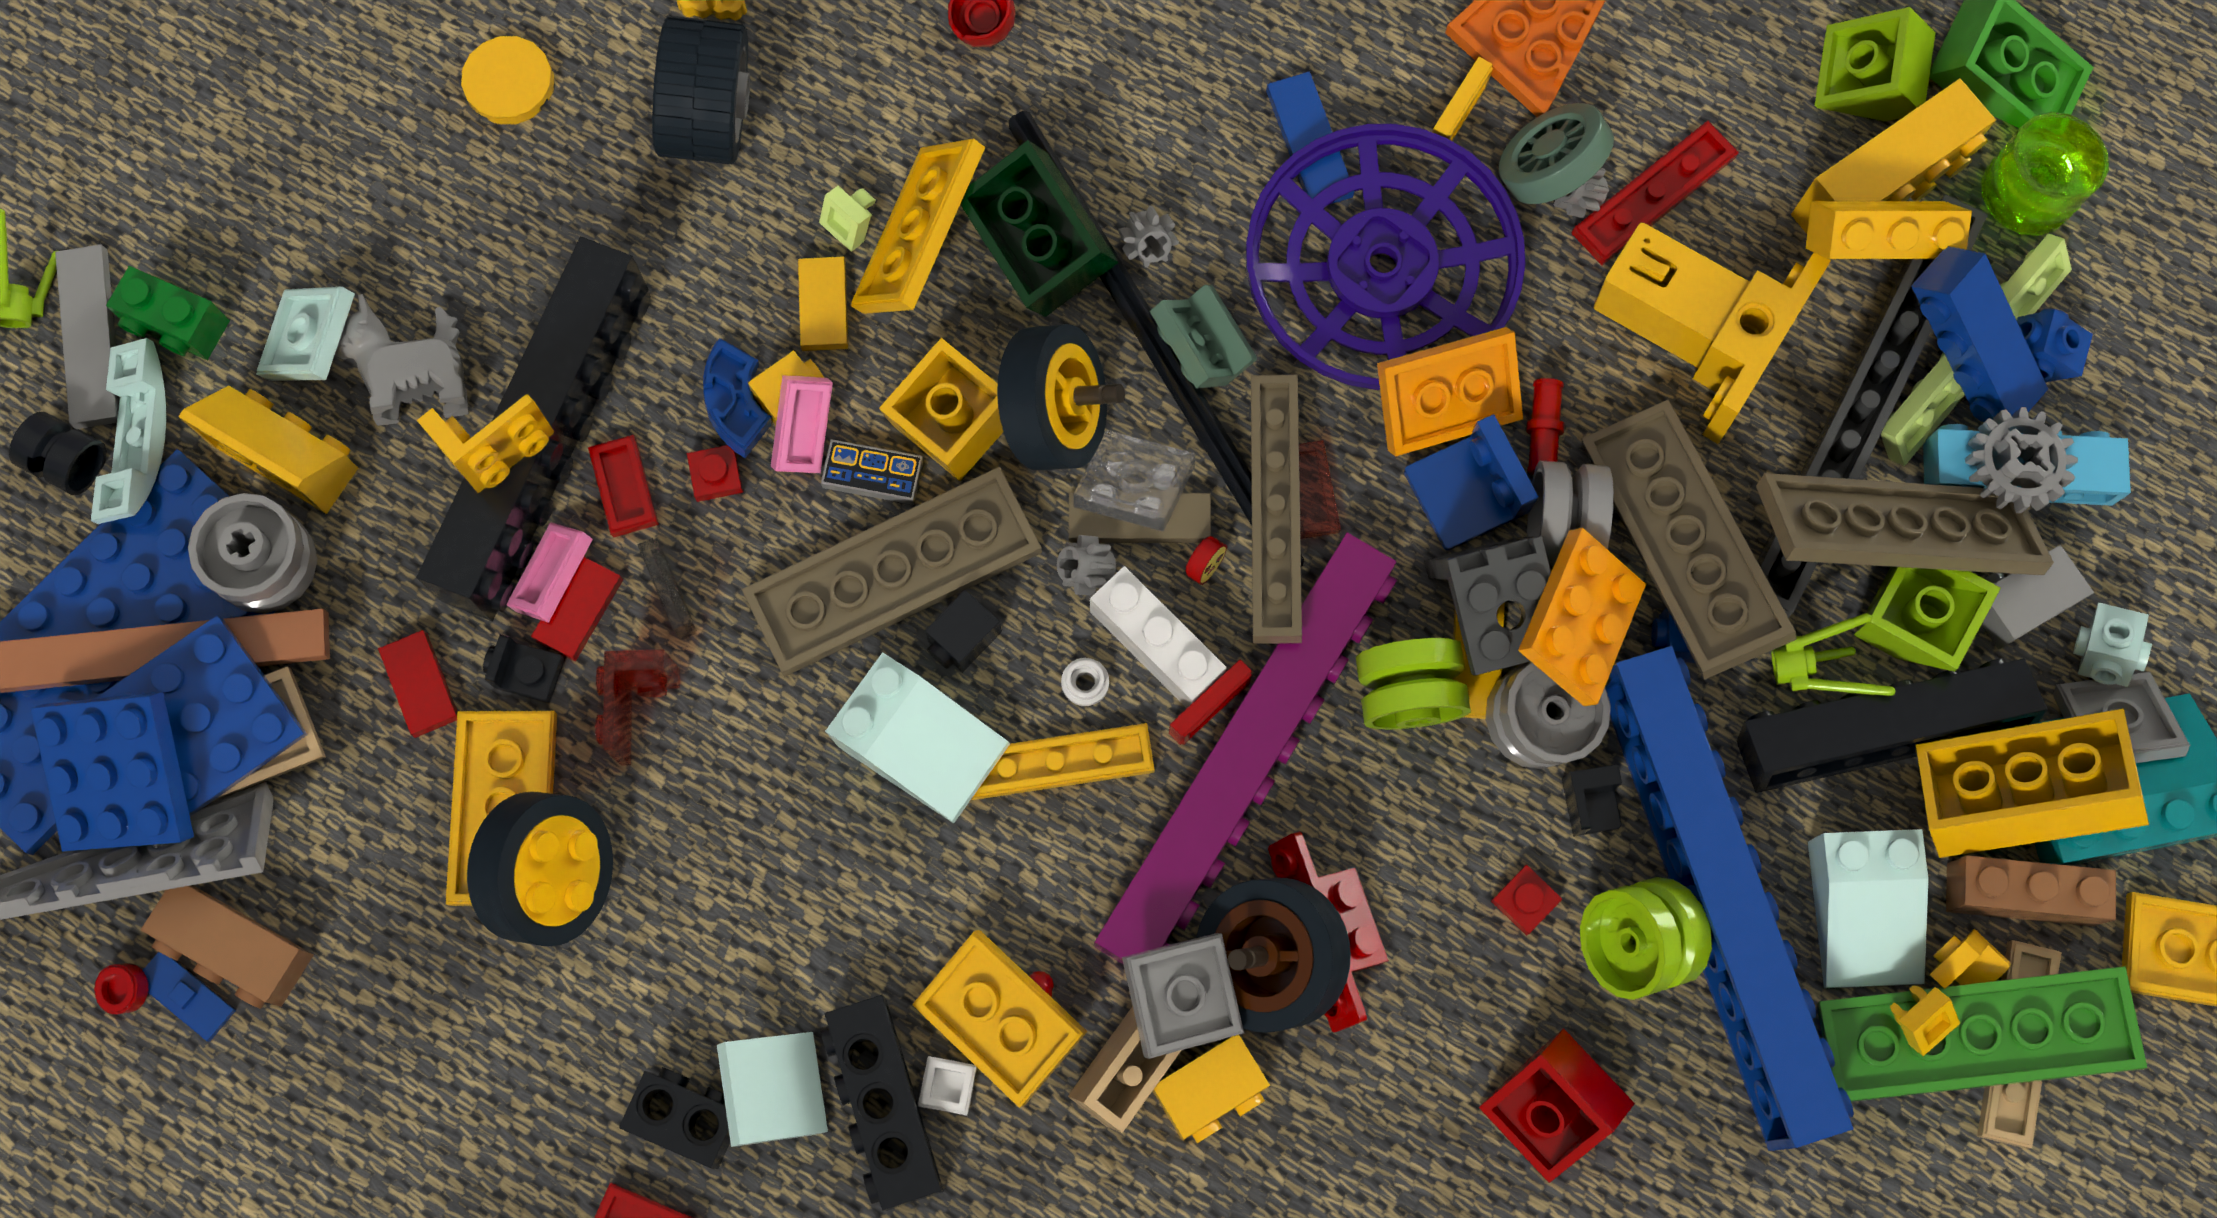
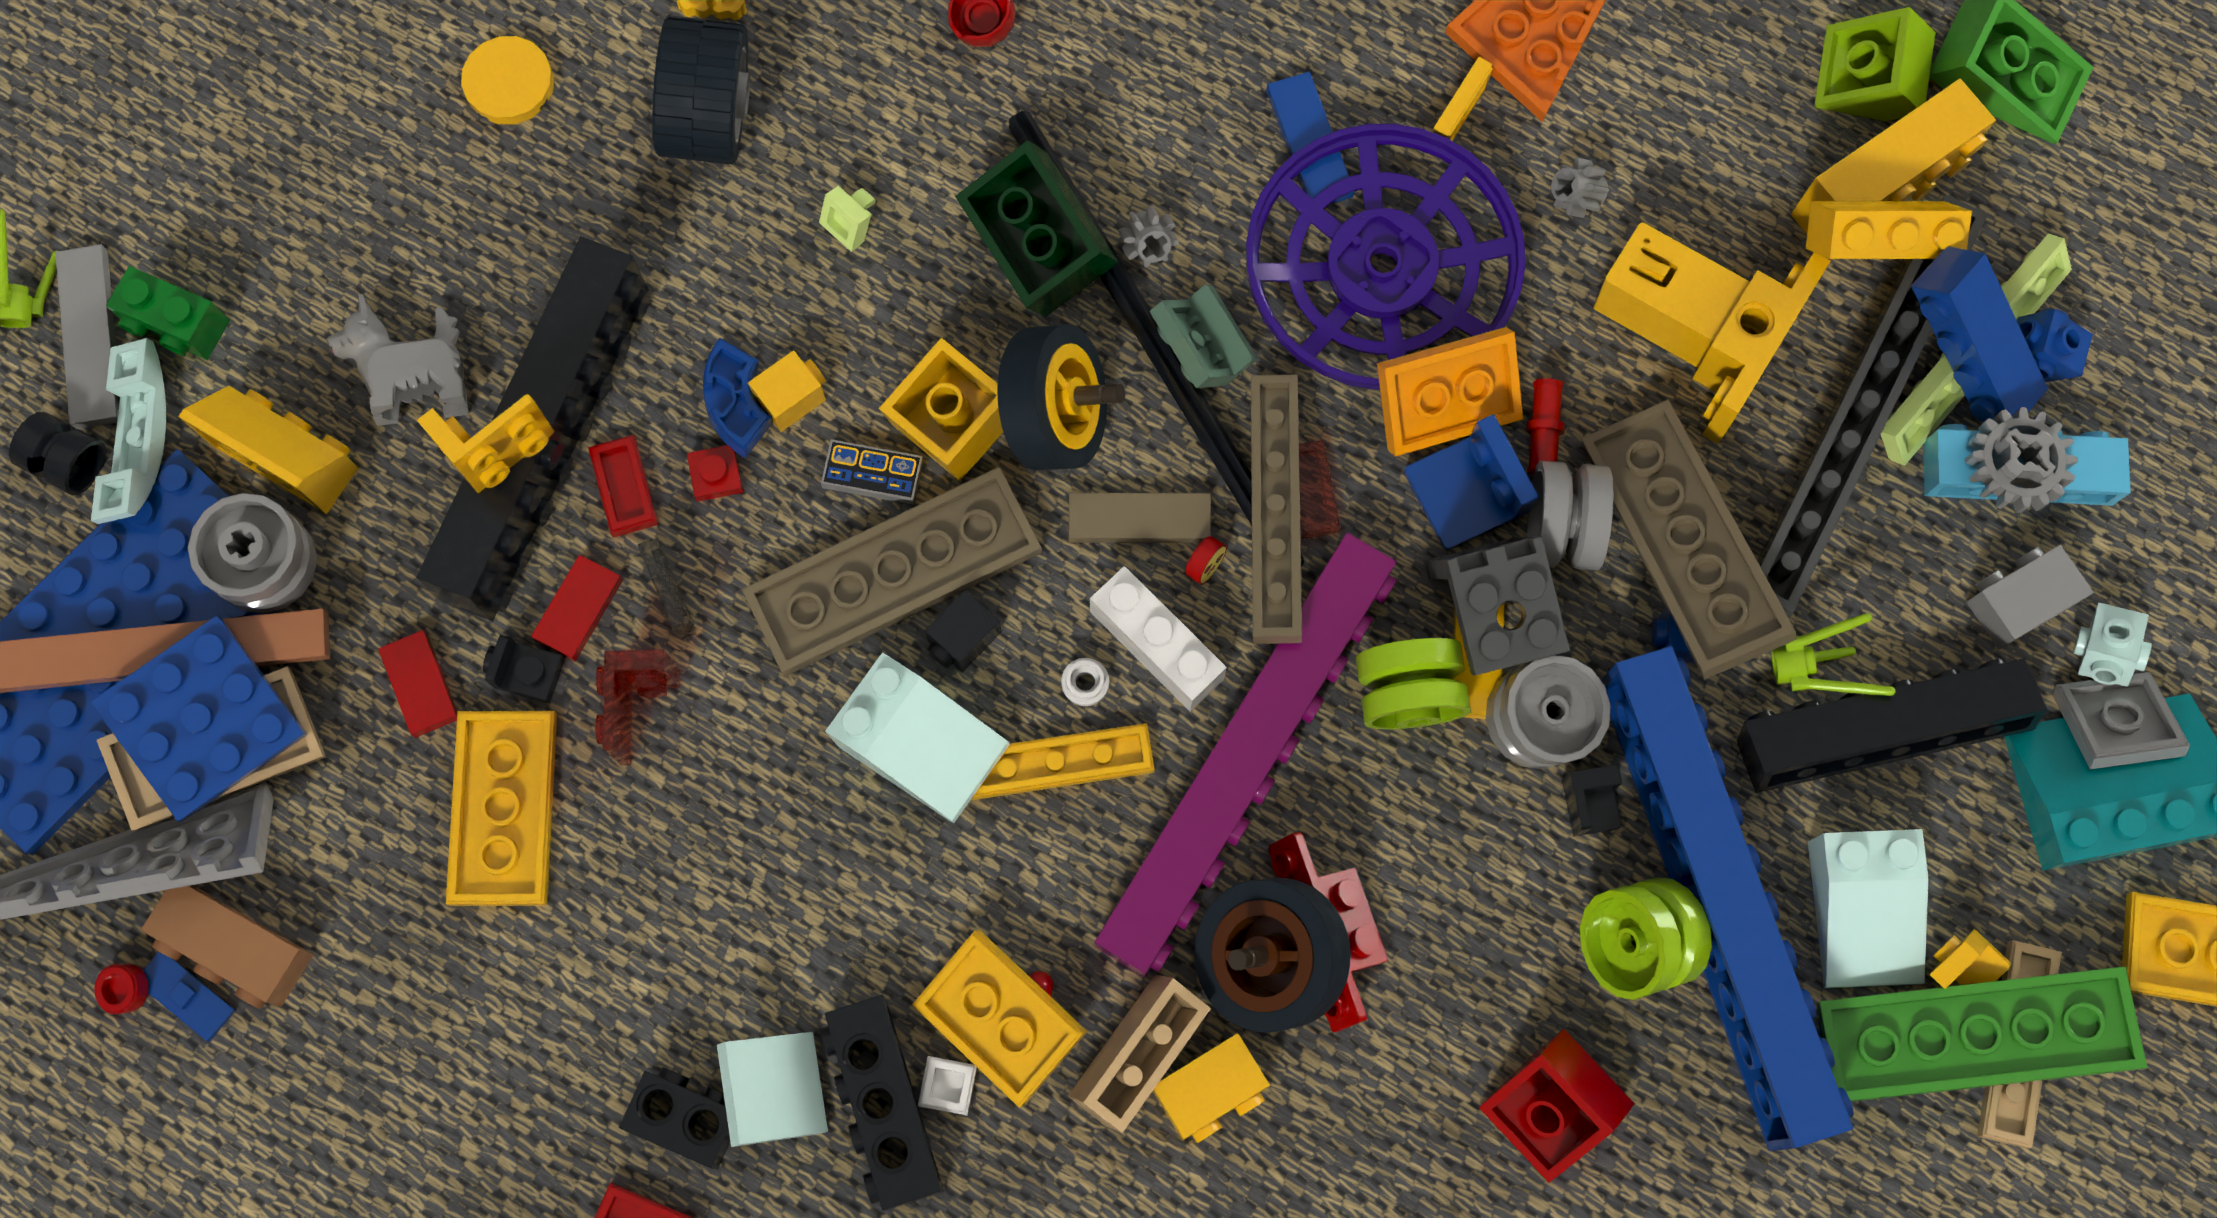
(112, 772): blue plate -> none
(305, 334): light aqua tile -> none
(540, 868): wheel -> none
(549, 572): bright pink tile -> none
(801, 424): bright pink tile -> none
(823, 303): yellow tile -> none
(917, 227): yellow tile -> none
(1086, 565): light grey gear -> none
(1134, 480): clear plate -> none
(1182, 995): light grey tile -> none
(1210, 703): red tile -> none
(1526, 900): red plate -> none
(1556, 153): sand green wheel -> none
(1582, 617): light orange plate -> none
(1655, 192): red tile -> none
(1900, 525): dark tan plate -> none
(1927, 1020): yellow tile -> none
(1928, 615): lime slope -> none
(2031, 784): yellow brick -> none
(2031, 891): medium nougat brick -> none
(2044, 173): clear neon green wheel -> none

